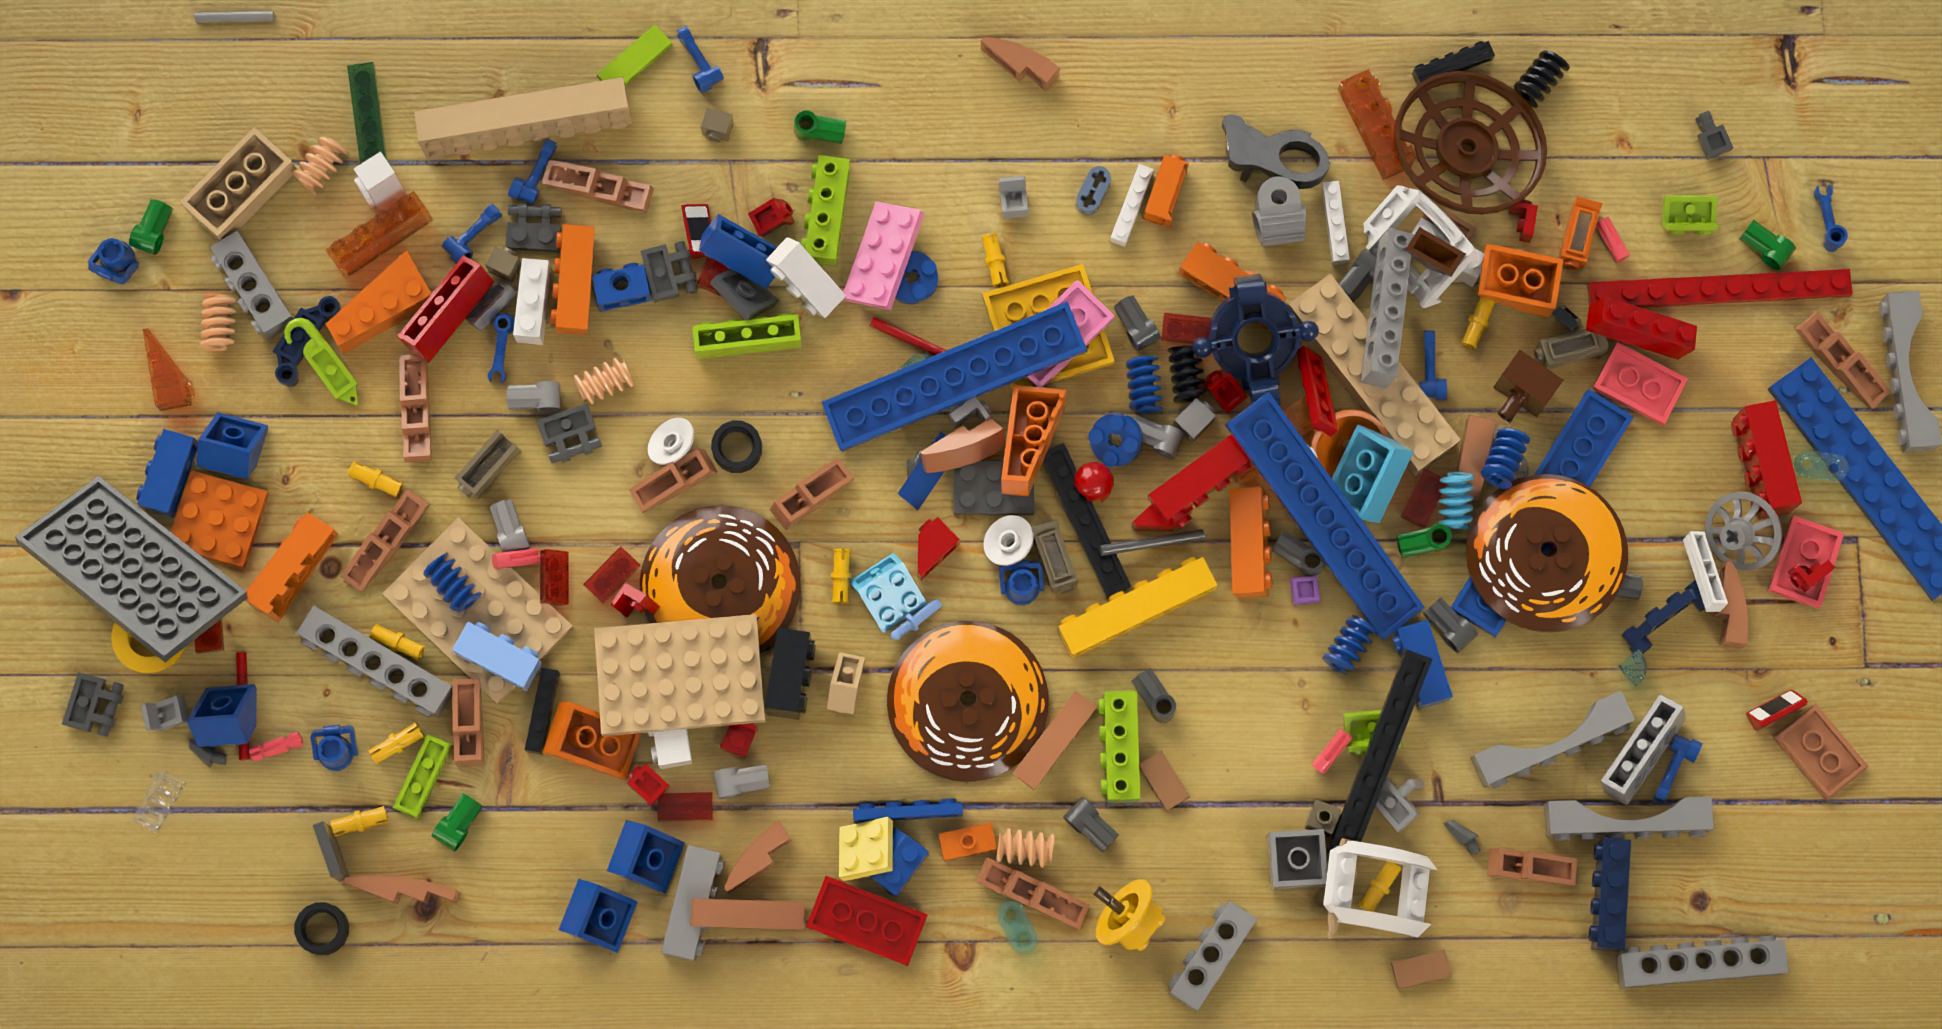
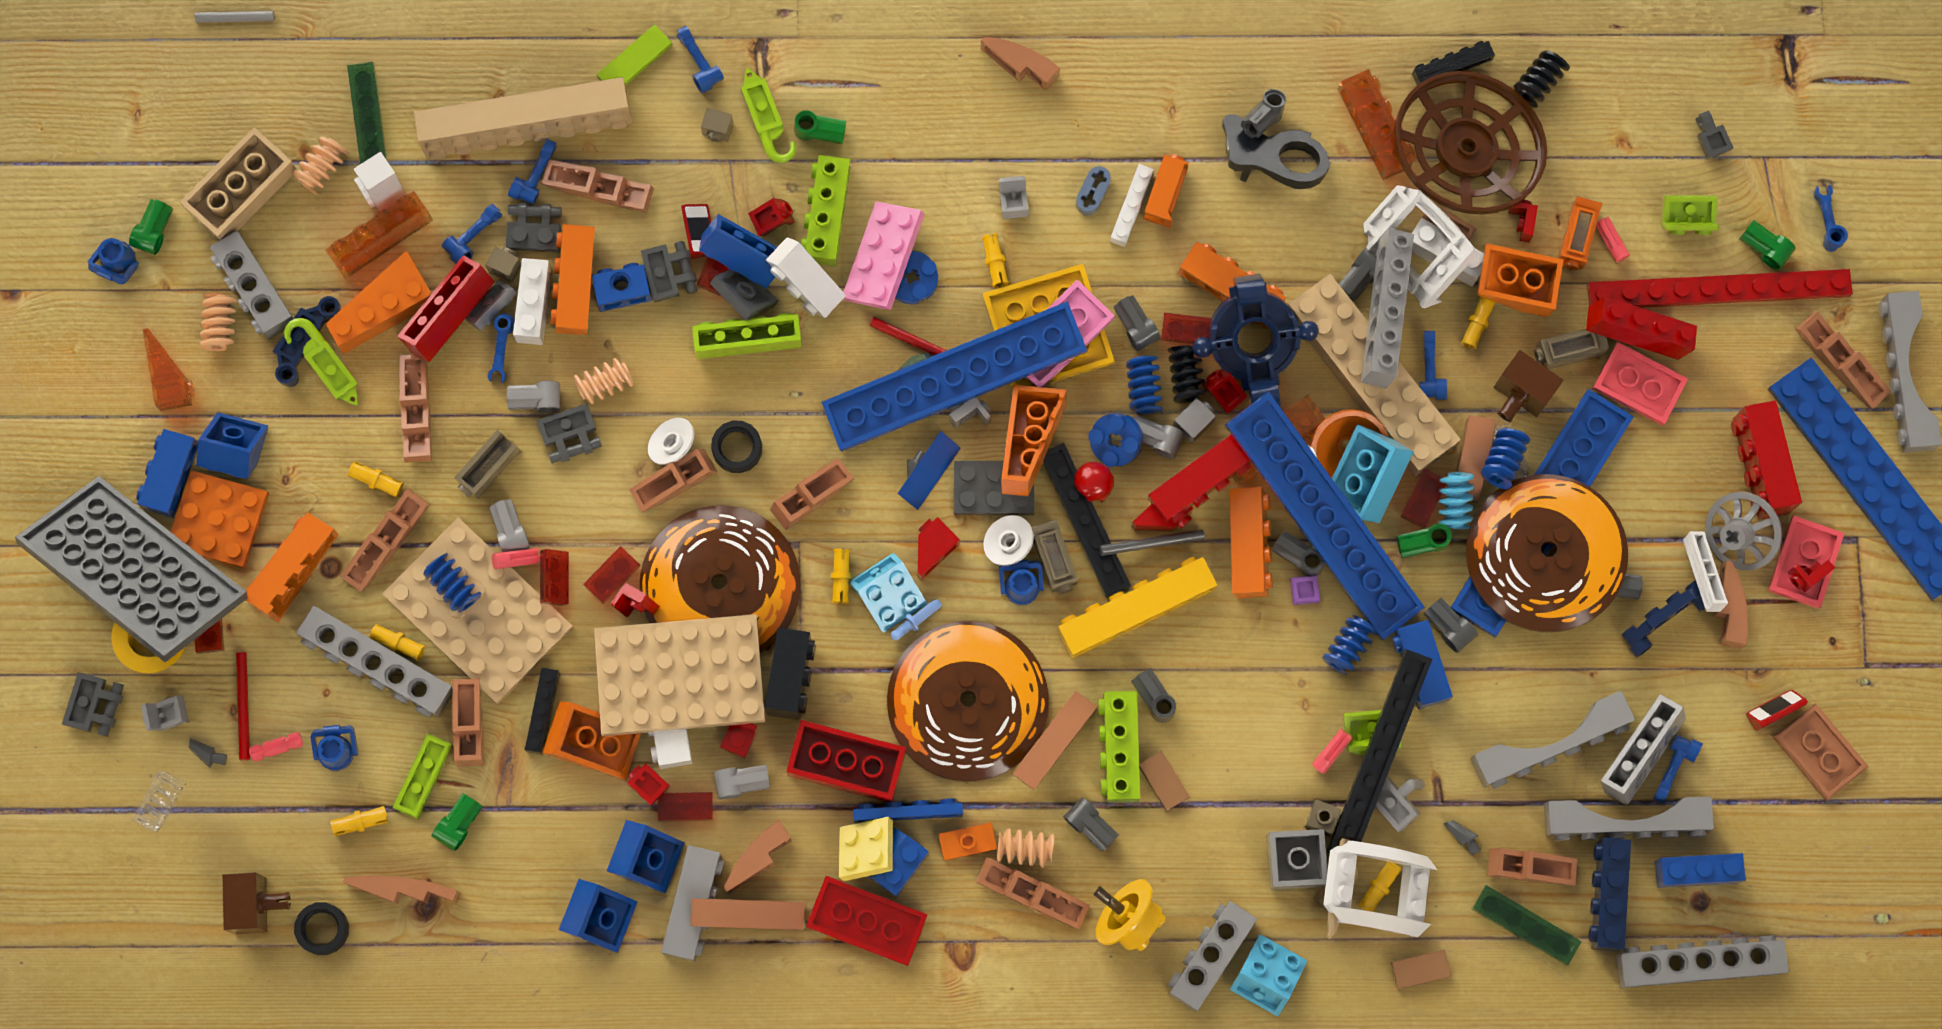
(224, 715): blue slope -> none
(247, 903): none -> reddish brown brick
(331, 851): dark grey tile -> none
(396, 743): yellow pin -> none
(497, 655): light blue brick -> none
(765, 115): none -> lime plate
(845, 683): tan slope -> none
(846, 761): none -> red brick
(964, 447): nougat slope -> none
(1019, 926): clear light blue plate -> none
(1265, 113): none -> dark grey piece
(1269, 975): none -> medium azure bracket
(1283, 221): light grey piece -> none
(1317, 391): red plate -> none
(1335, 223): white piece -> none
(1434, 253): reddish brown slope -> none
(1526, 925): none -> clear green plate
(1567, 317): black tile -> none
(1634, 667): clear light blue tile -> none
(1700, 870): none -> blue brick
(1820, 465): clear light blue plate -> none

